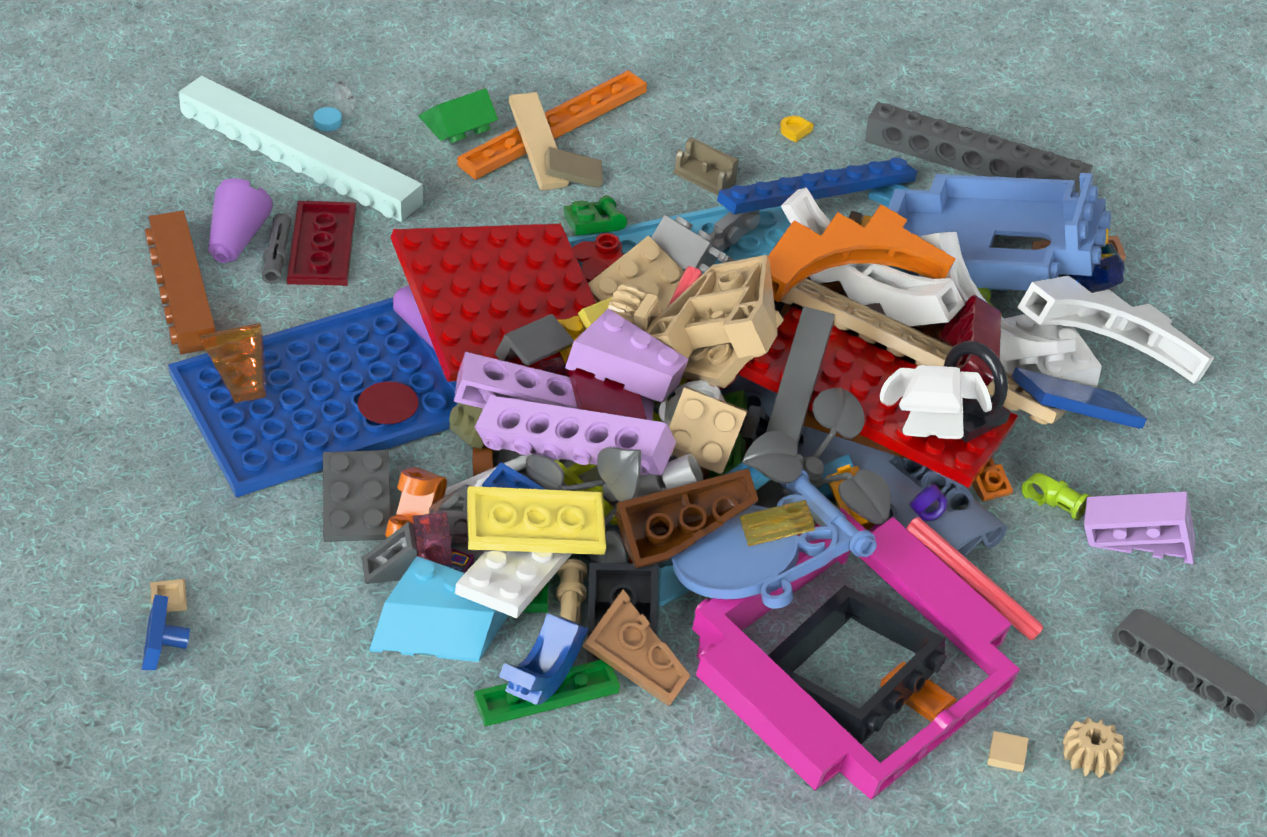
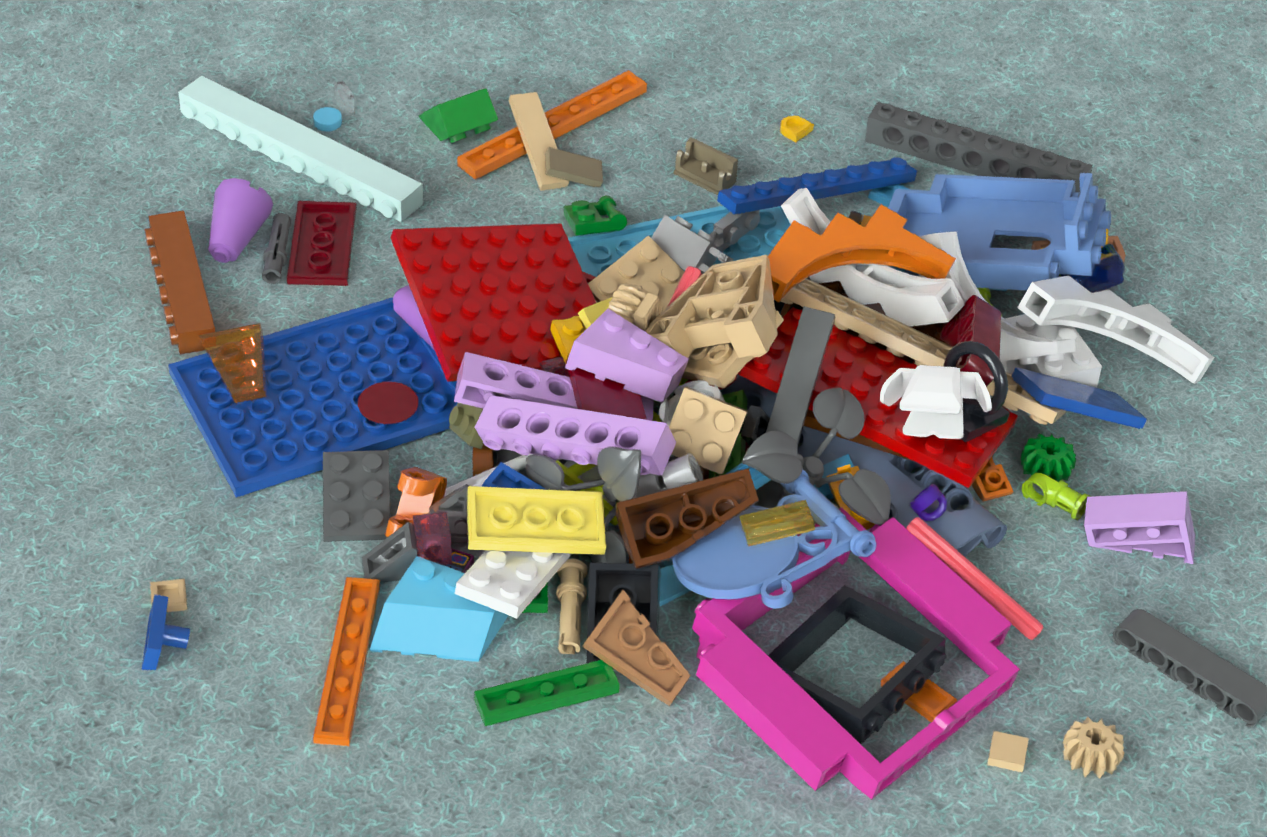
(347, 662): none -> orange tile
(534, 341): dark grey panel -> none
(547, 662): arch -> none
(598, 254): red plate -> none
(1048, 457): none -> green gear

